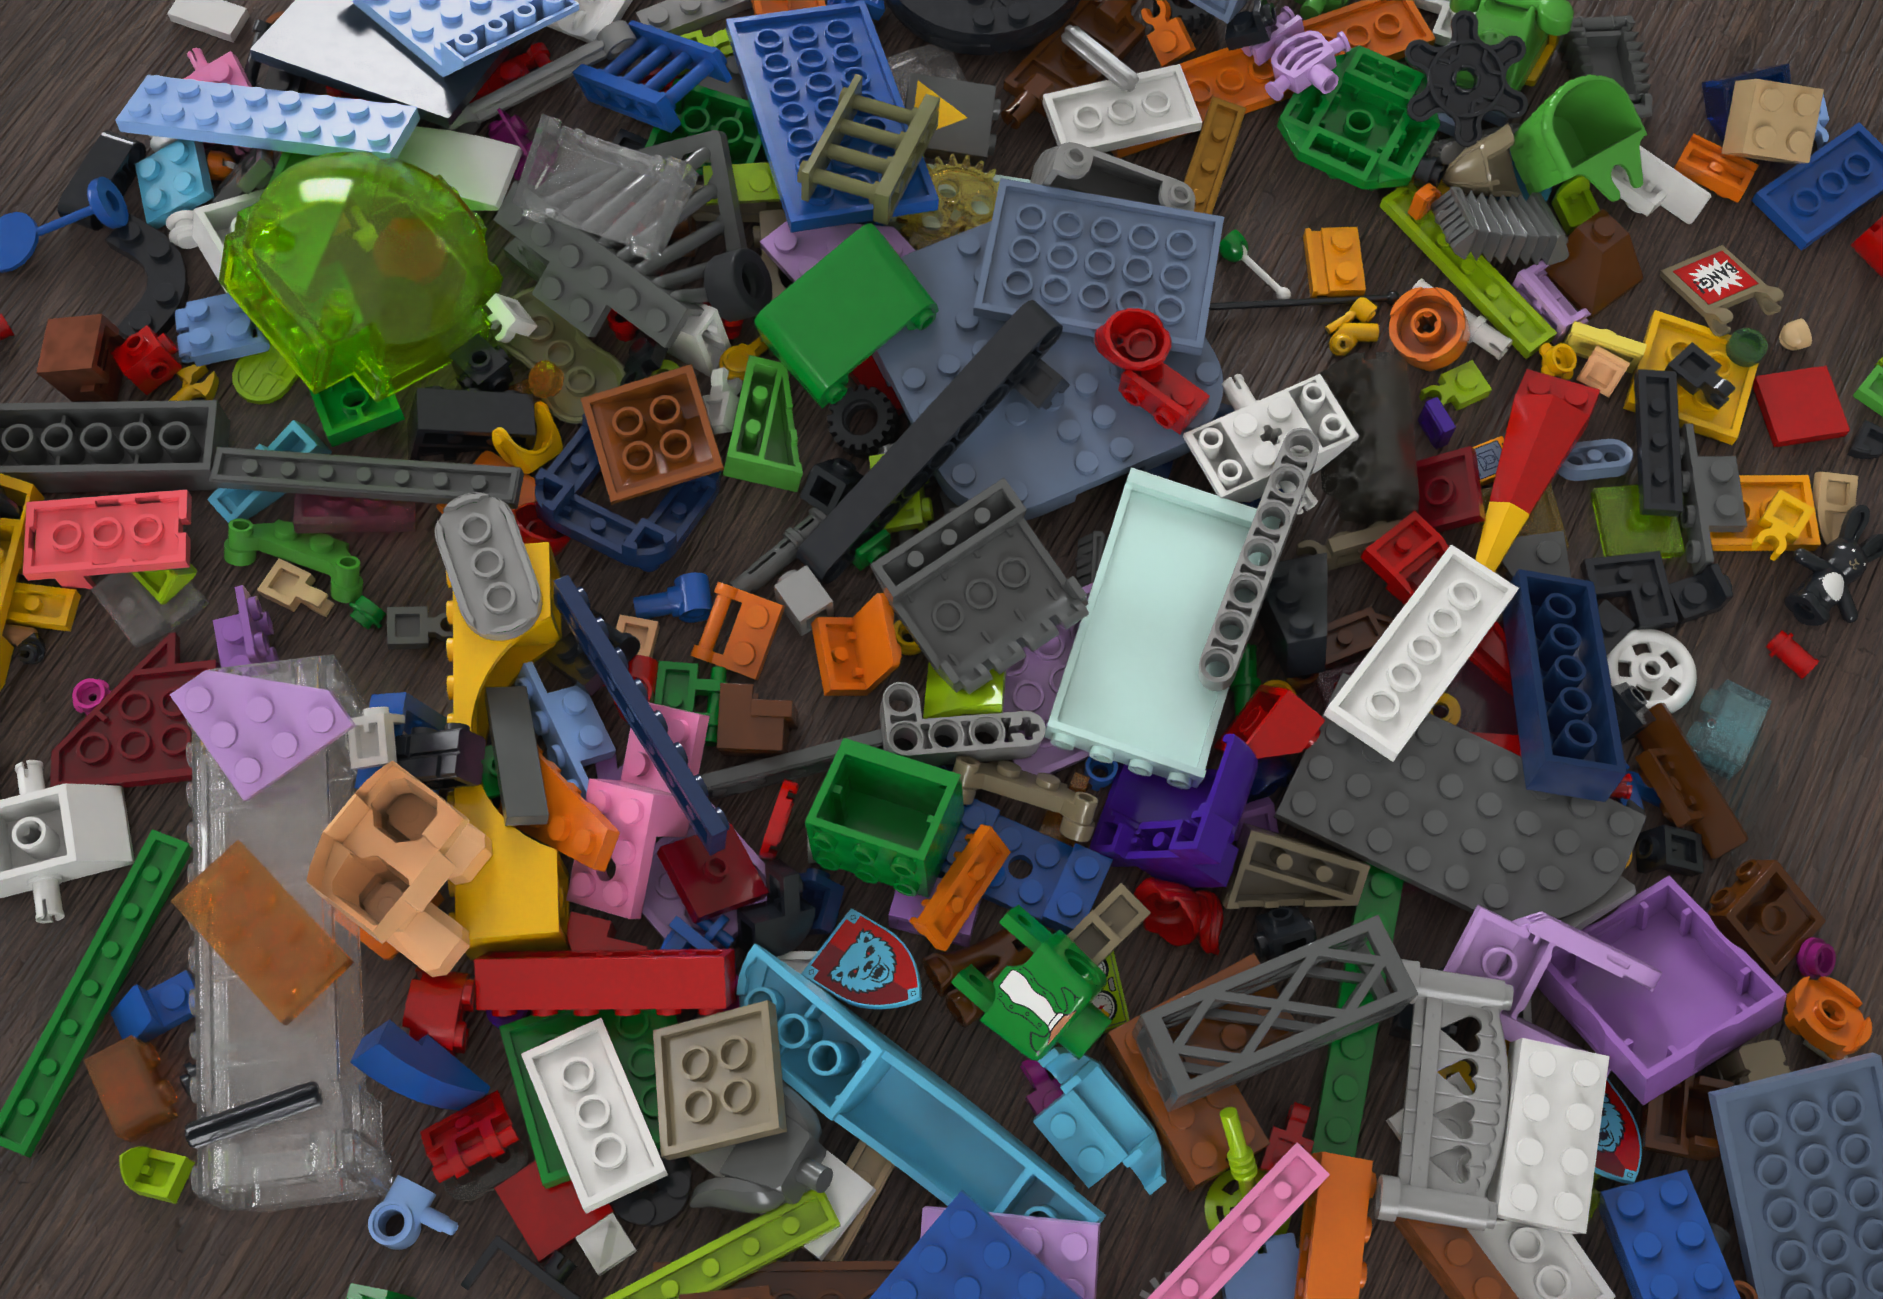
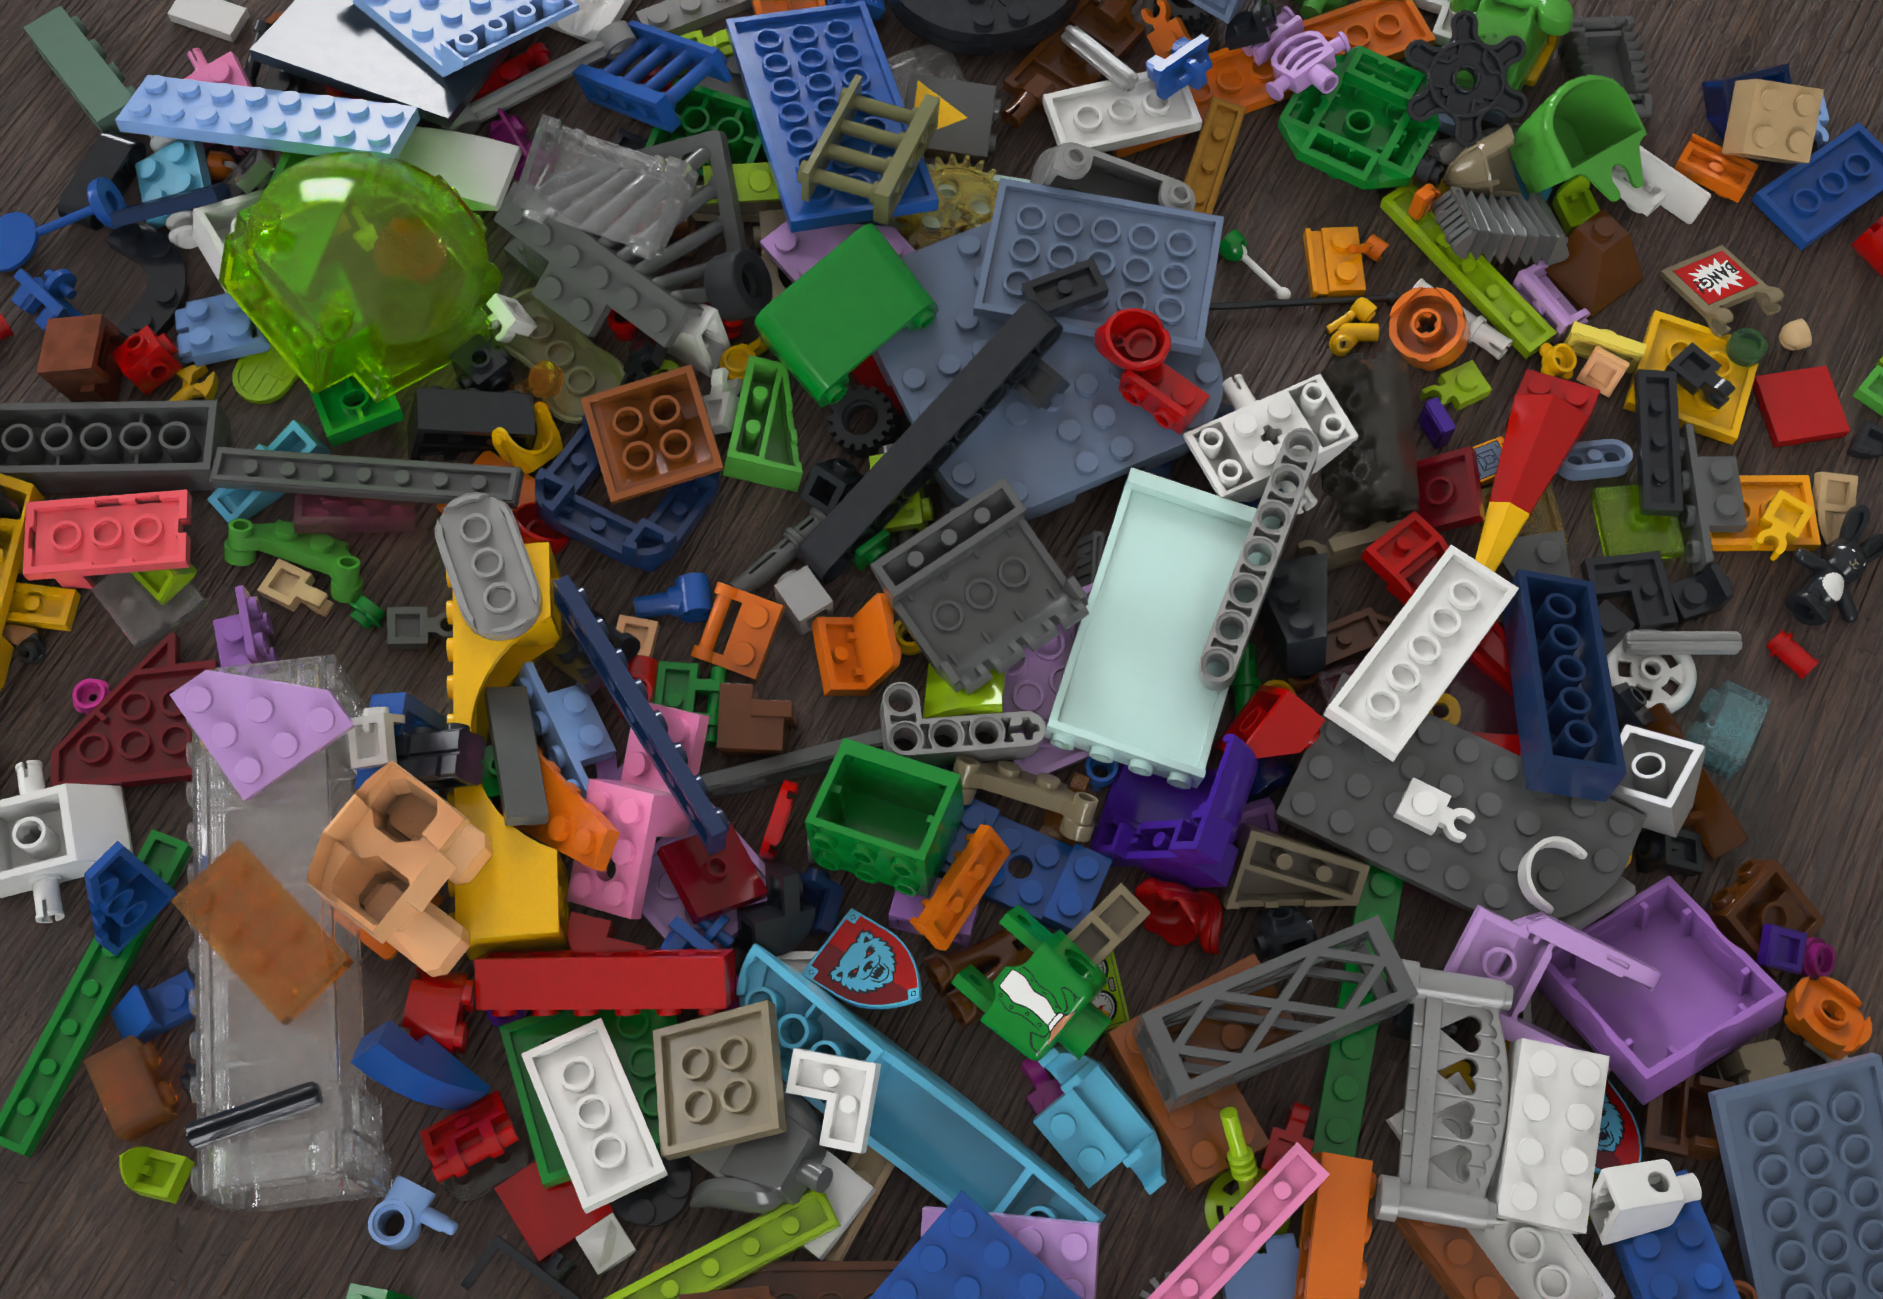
(49, 293): none -> blue hips
(81, 67): none -> sand green brick
(123, 897): none -> blue wedge
(170, 204): none -> dark blue tile
(849, 1091): none -> white plate
(1067, 288): none -> black plate
(1182, 68): none -> blue hips
(1372, 248): none -> orange hand
(1427, 808): none -> white plate
(1524, 869): none -> white helmet
(1639, 1199): none -> white torso
(1659, 778): none -> light grey slope
(1682, 642): none -> light grey axle
(1782, 949): none -> dark purple tile

